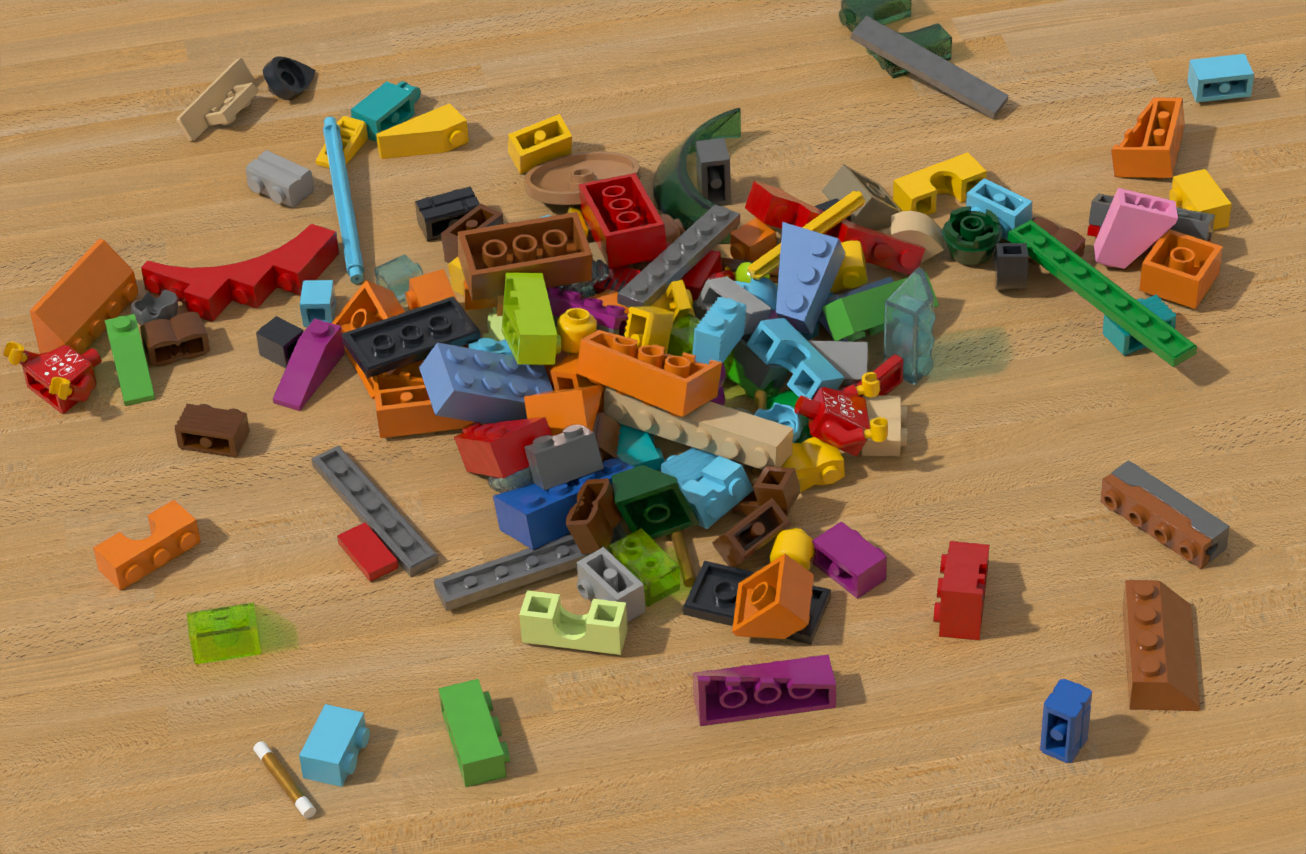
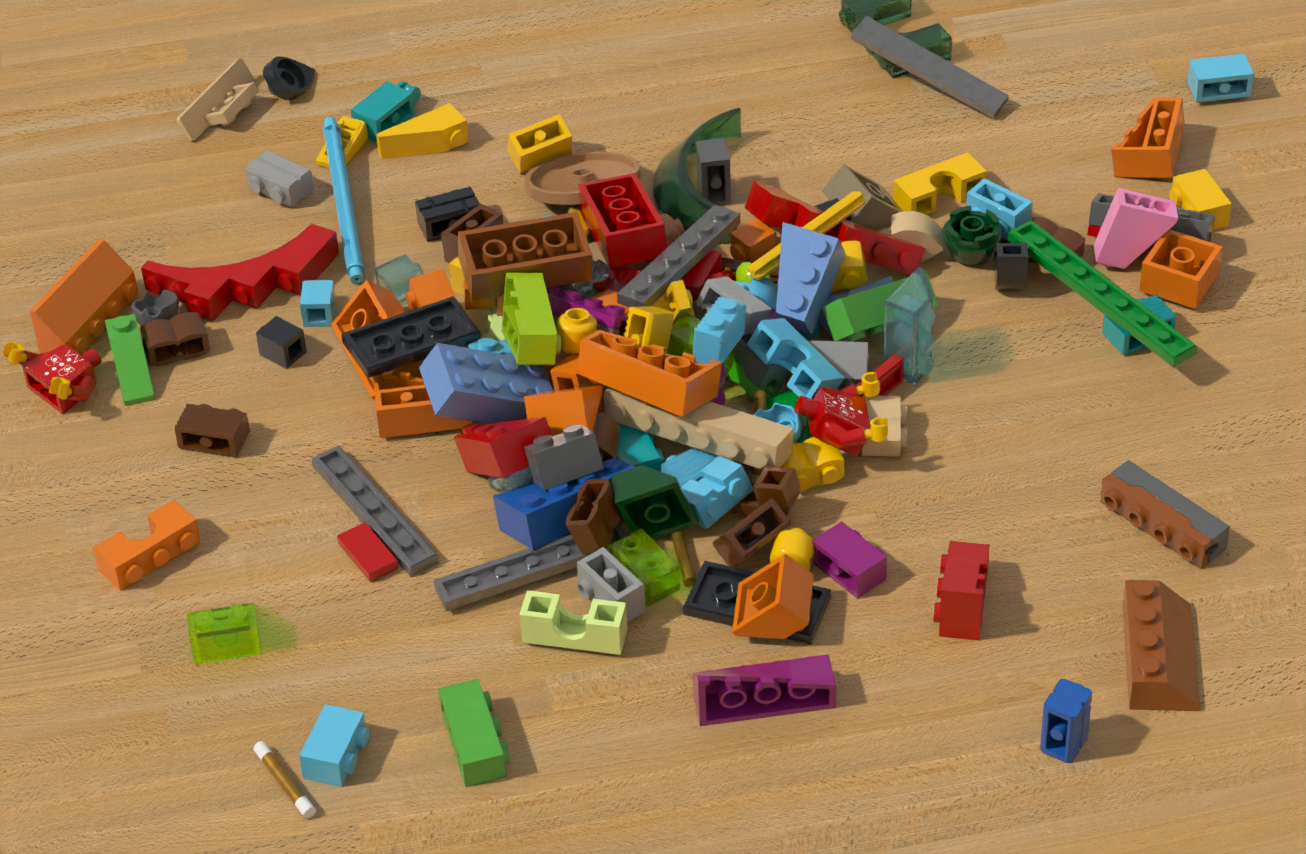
(310, 363): magenta slope -> none

